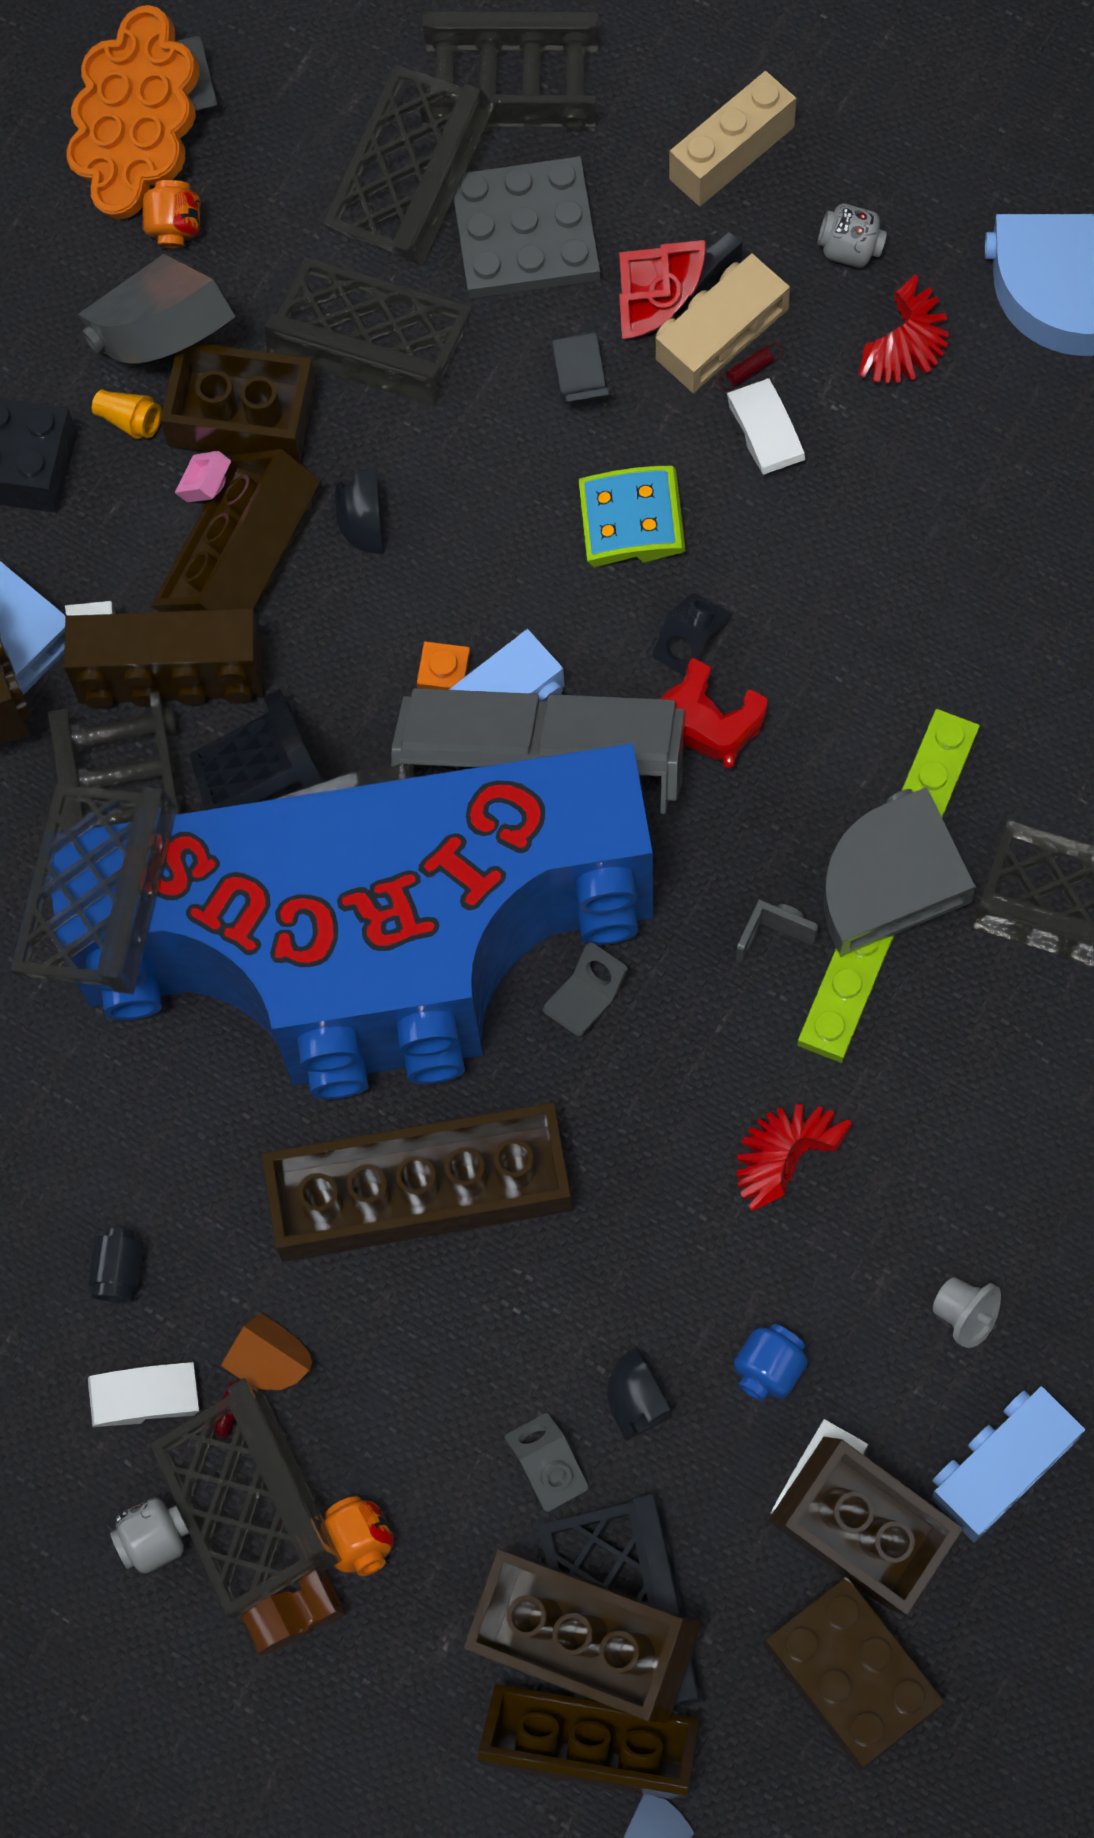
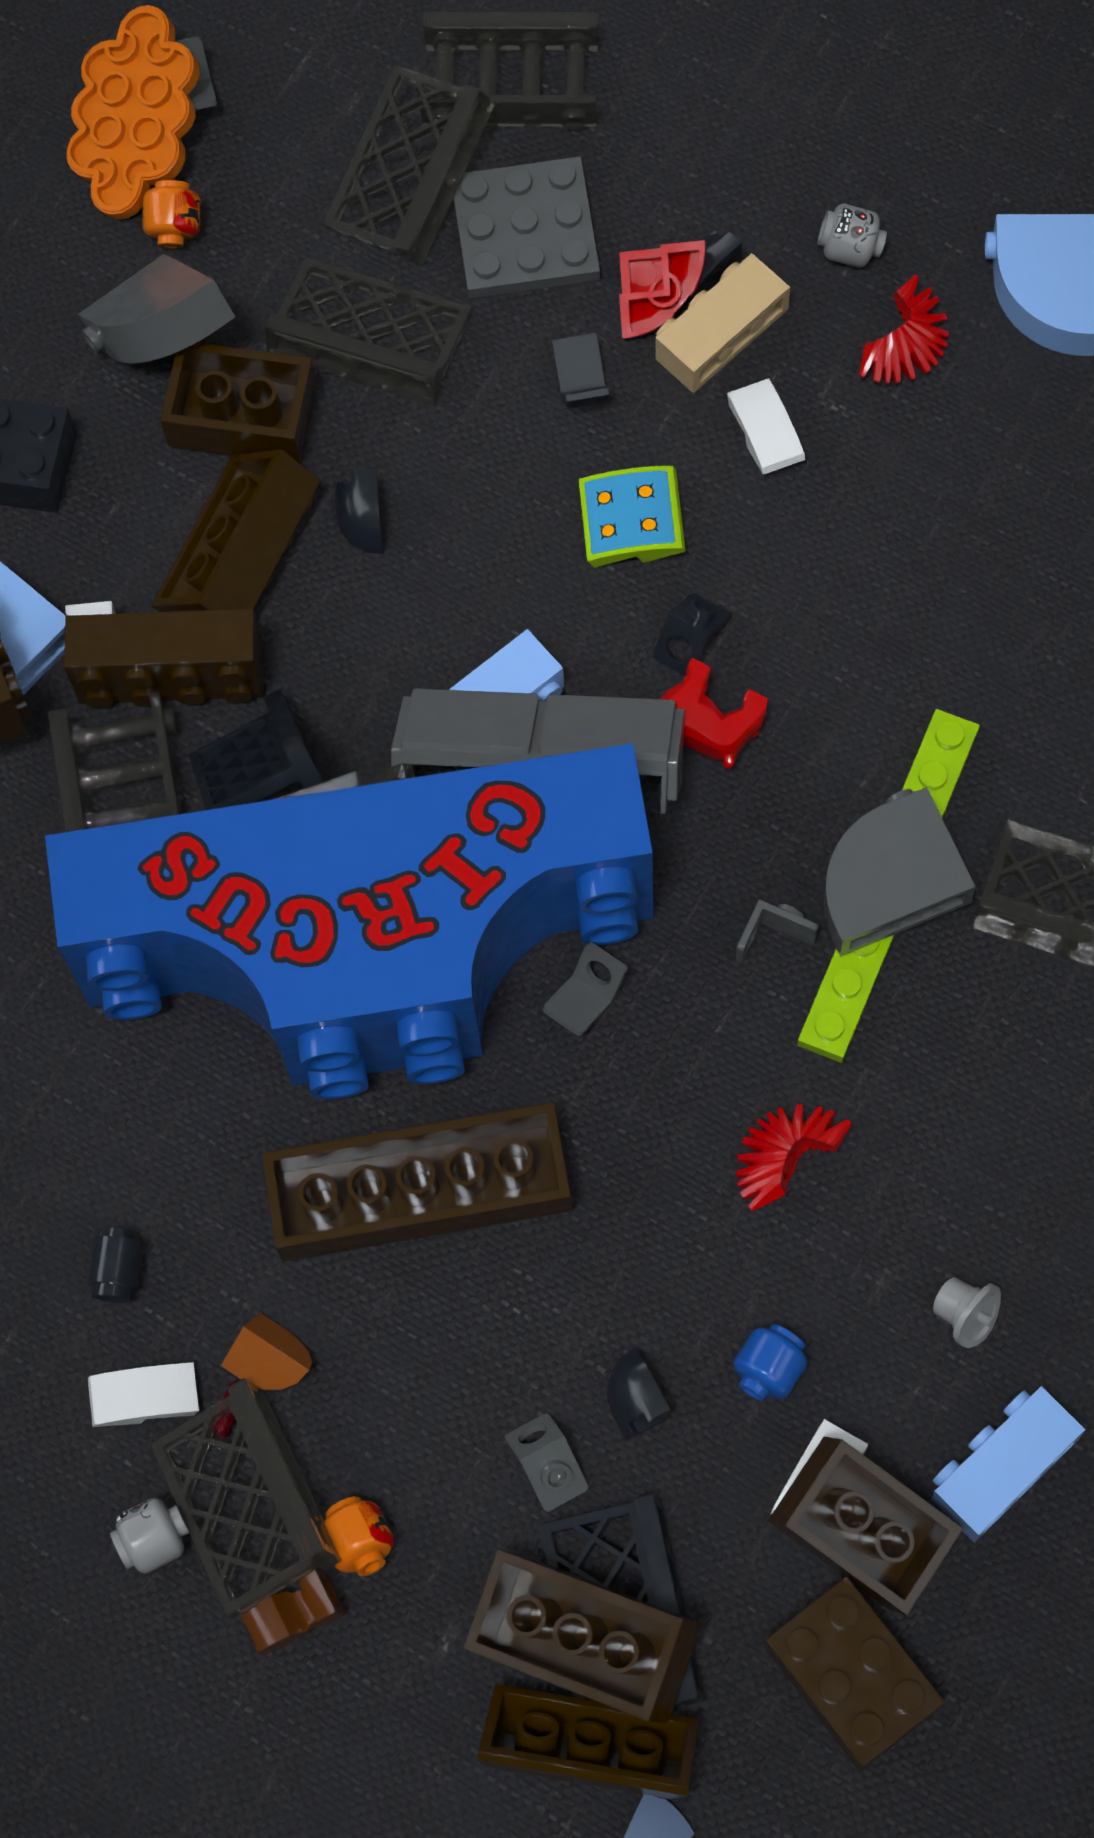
(129, 412): light orange cone -> none
(135, 882): clear smoke fence -> none
(203, 477): bright pink plate -> none
(442, 665): orange plate -> none
(732, 138): tan brick -> none
(750, 366): dark red piece -> none

